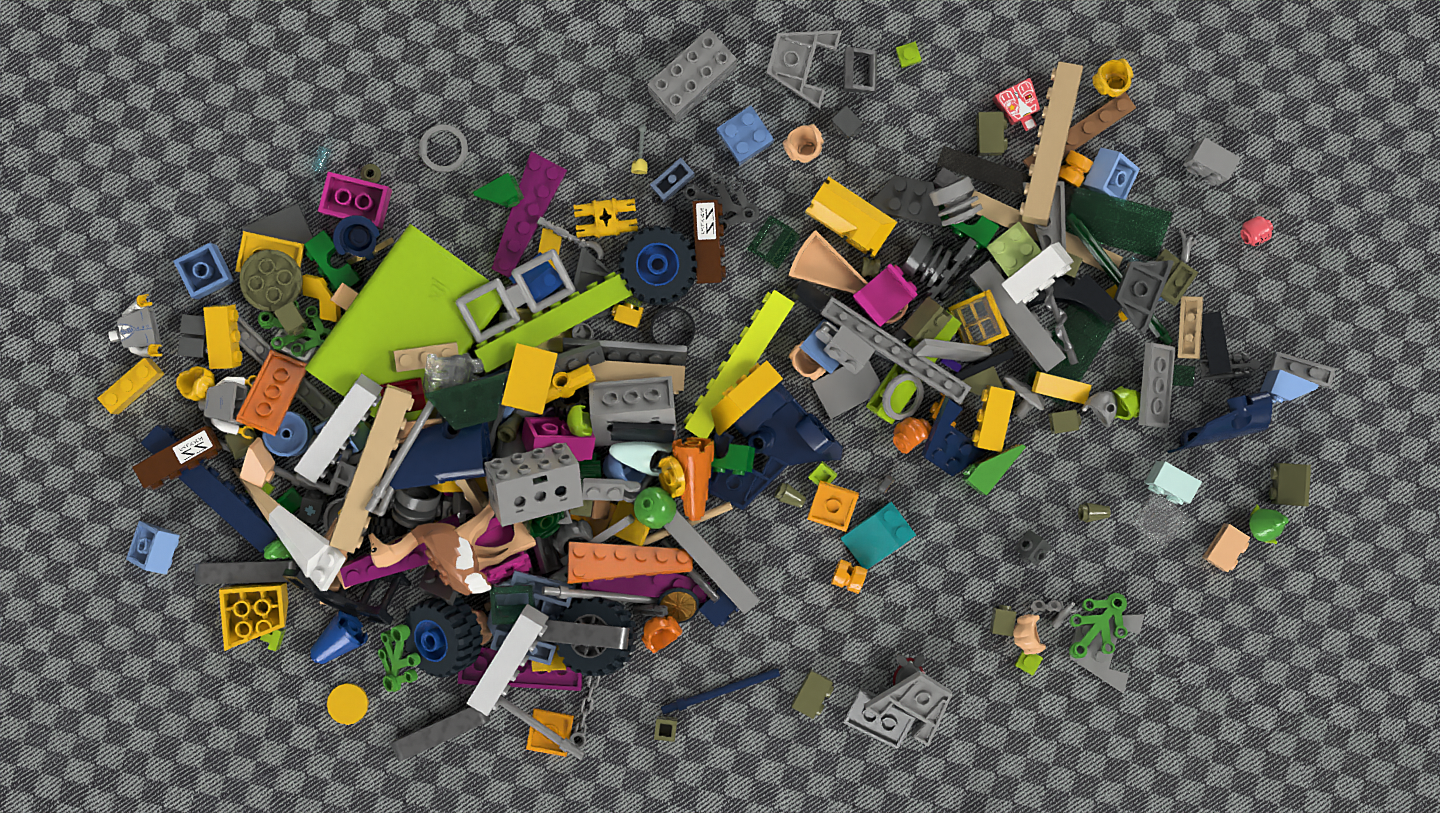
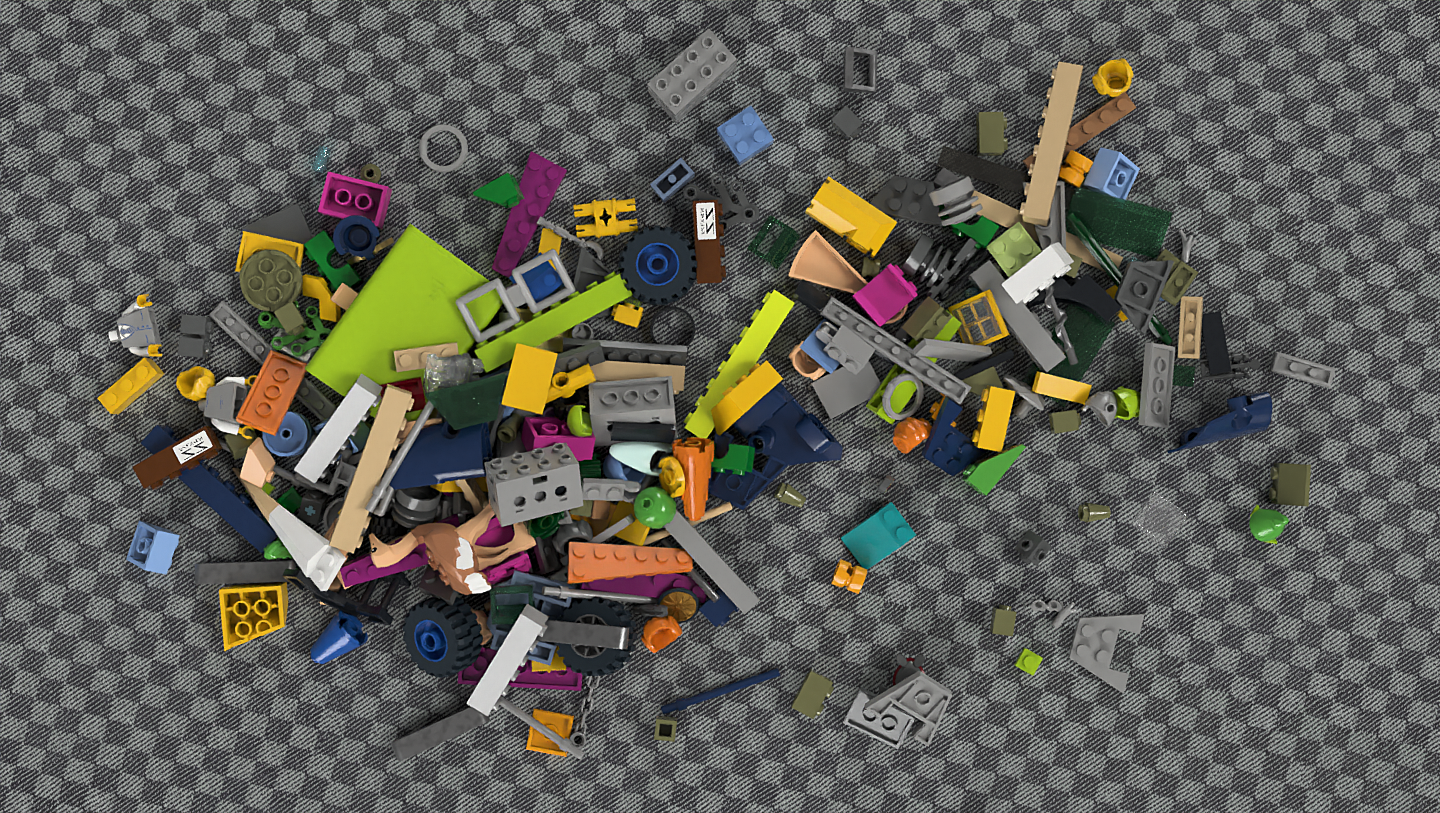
(204, 271): medium blue brick -> none
(222, 336): yellow brick -> none
(274, 639): lime tile -> none
(347, 703): yellow tile -> none
(393, 680): bright green plant -> none
(639, 165): hinge -> none
(793, 59): light grey wing -> none
(803, 143): light nougat hair -> none
(823, 473): lime plate -> none
(833, 505): light orange tile -> none
(908, 54): lime plate -> none
(952, 364): dark purple tile -> none
(1019, 104): coral torso -> none
(1026, 634): light nougat hair -> none
(1100, 622): bright green plant -> none
(1172, 482): light aqua brick -> none
(1211, 162): light grey brick -> none
(1226, 548): light nougat brick -> none
(1256, 231): coral head -> none
(1286, 386): light blue slope -> none

